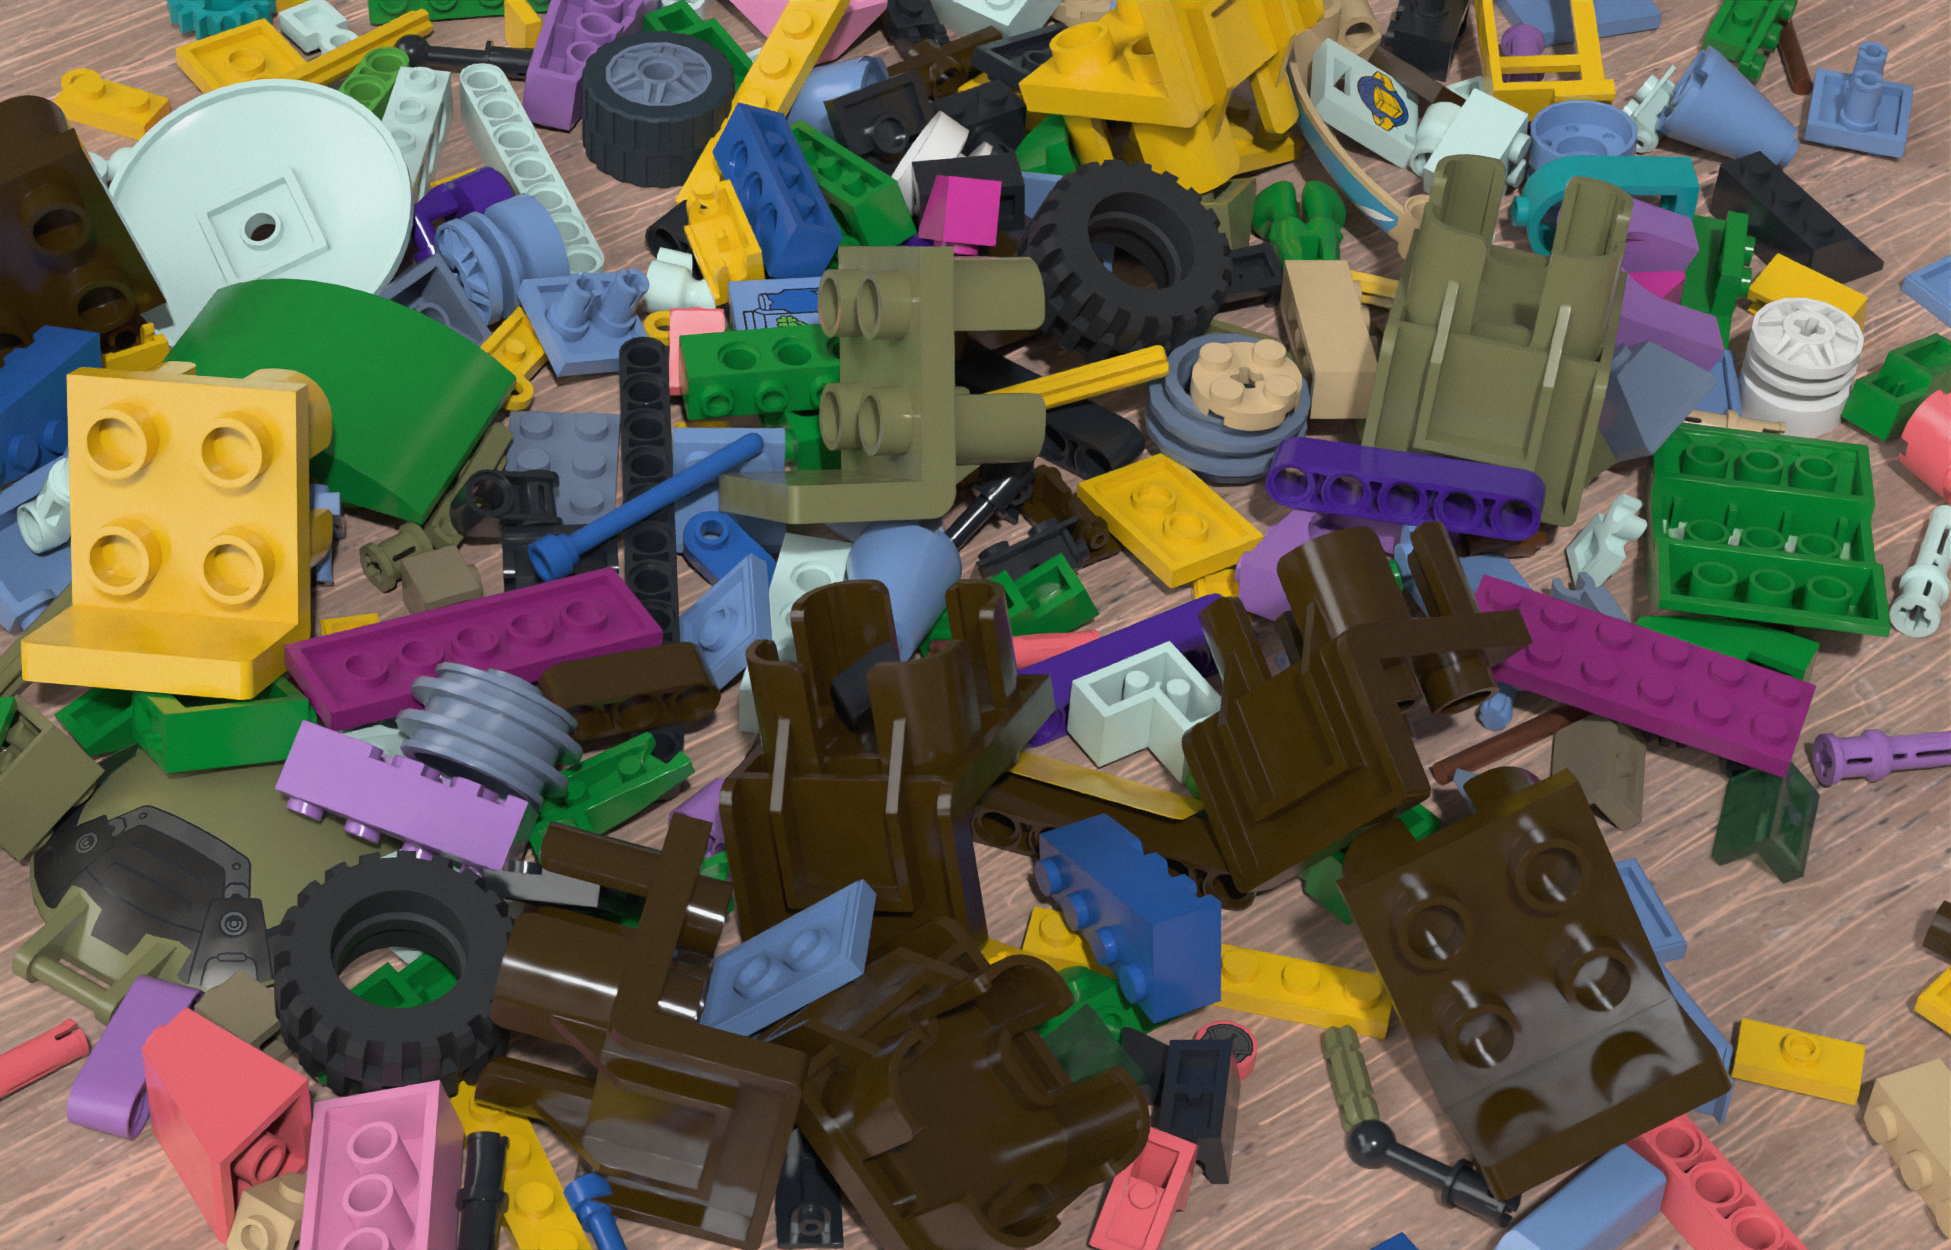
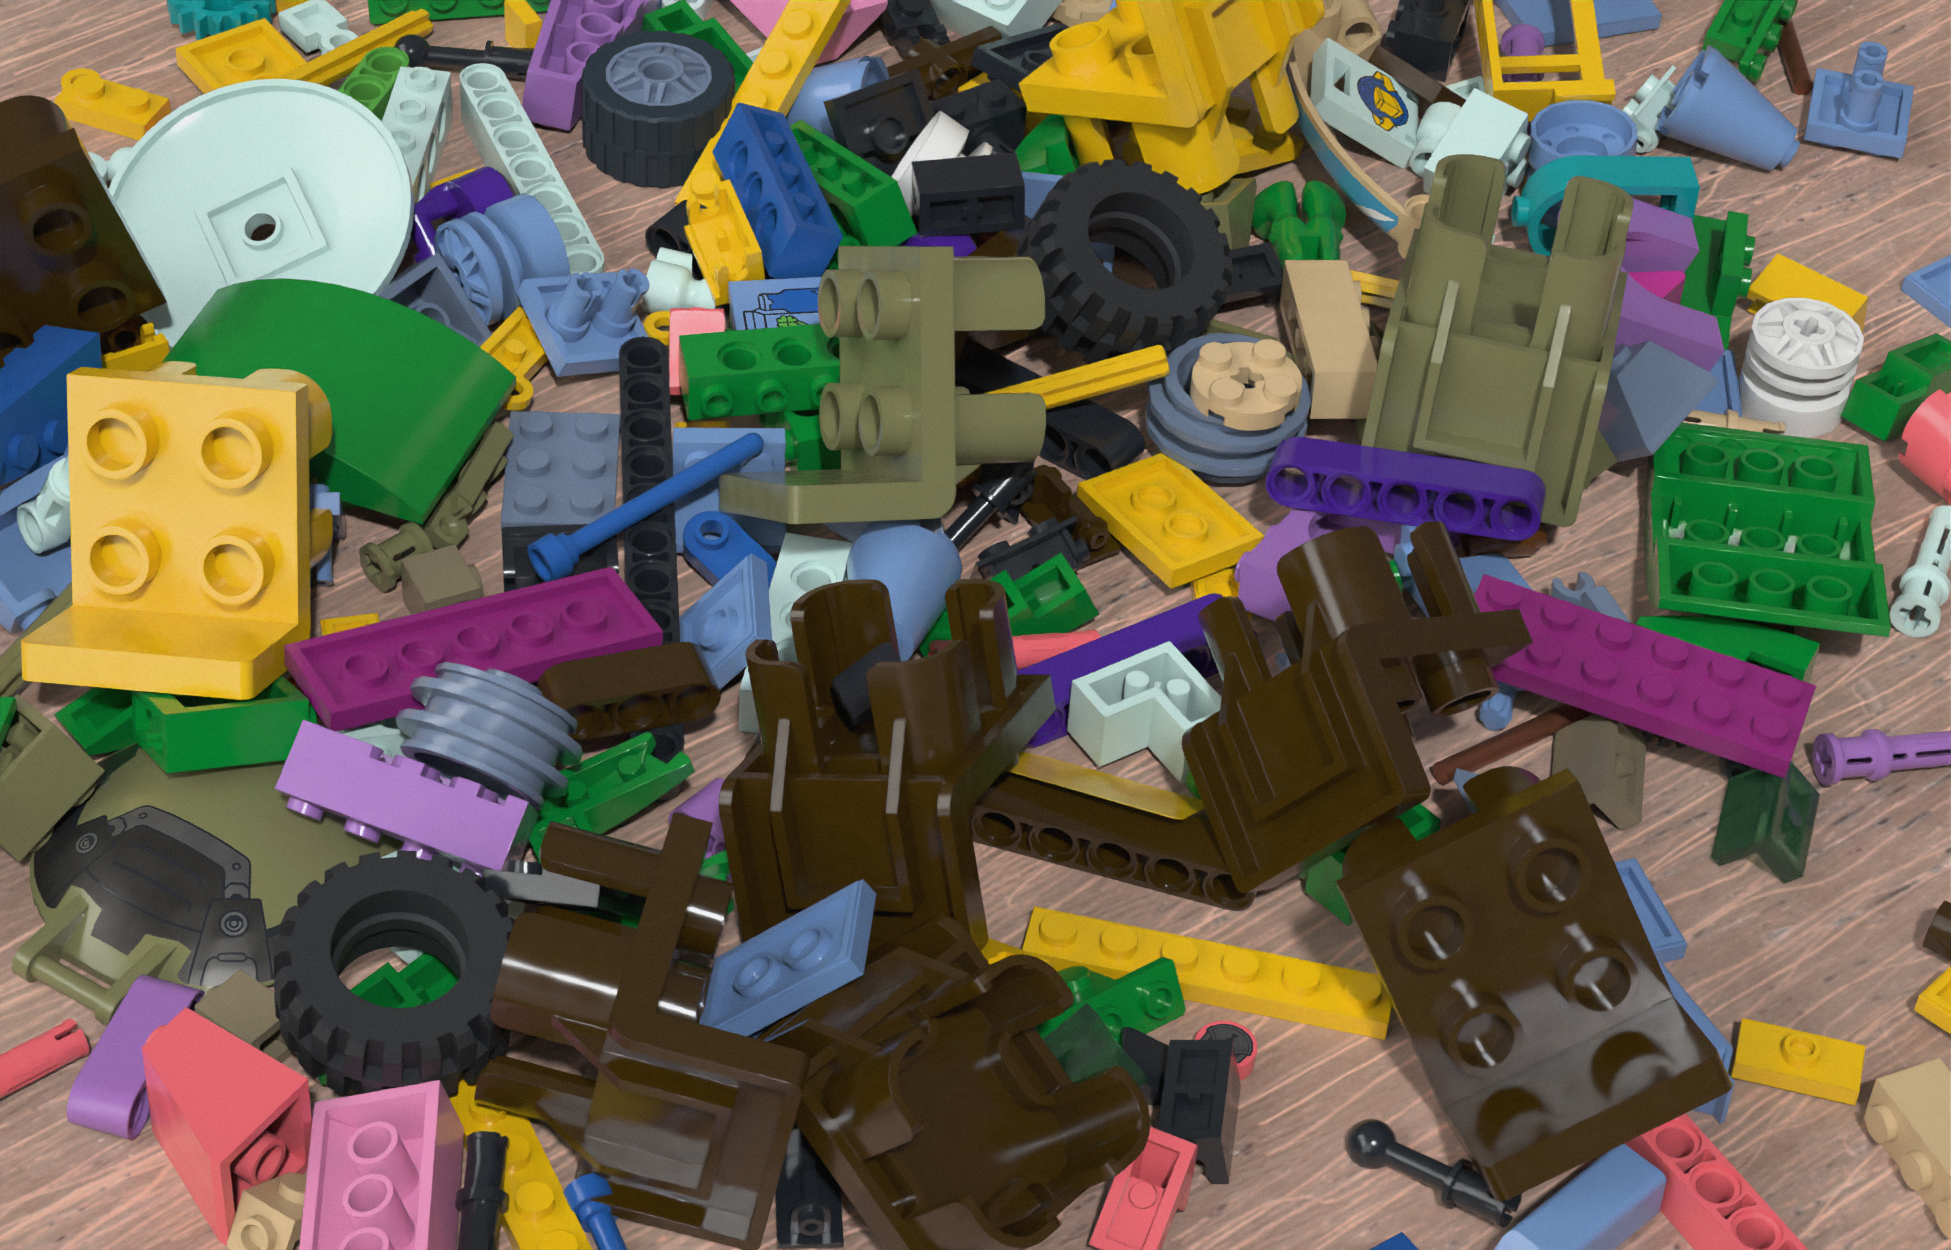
(514, 501): black piece -> none
(962, 213): dark pink slope -> none
(1135, 915): blue wedge -> none
(1349, 1076): olive axle -> none
(1600, 544): light aqua plate -> none
(1789, 220): black slope -> none

